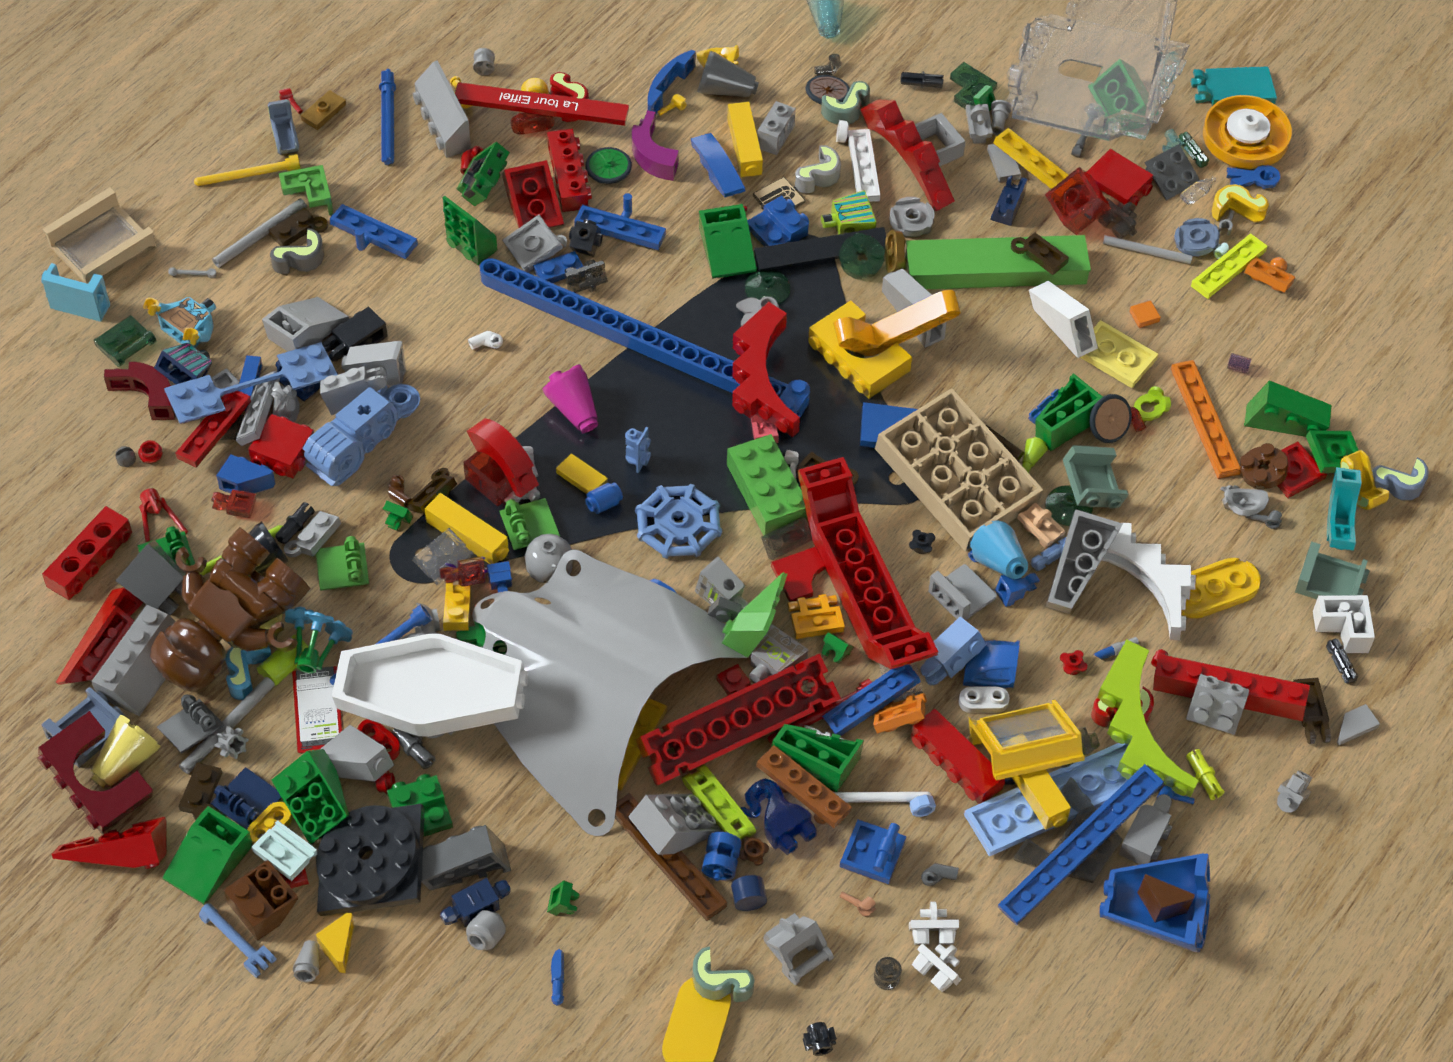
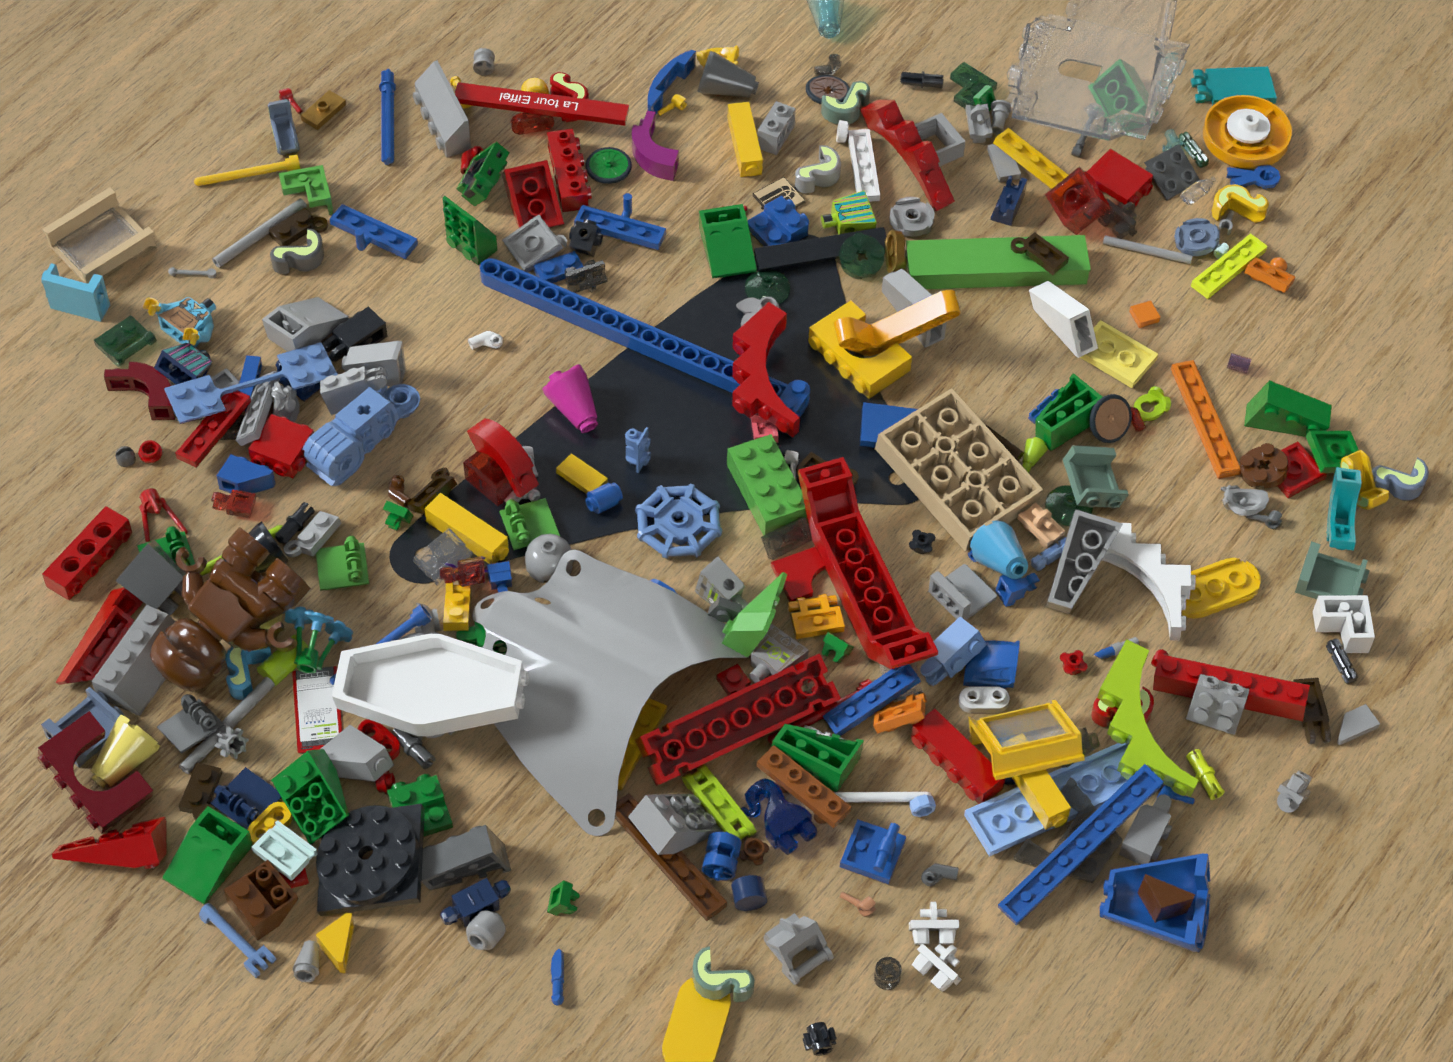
(718, 165): blue slope -> none

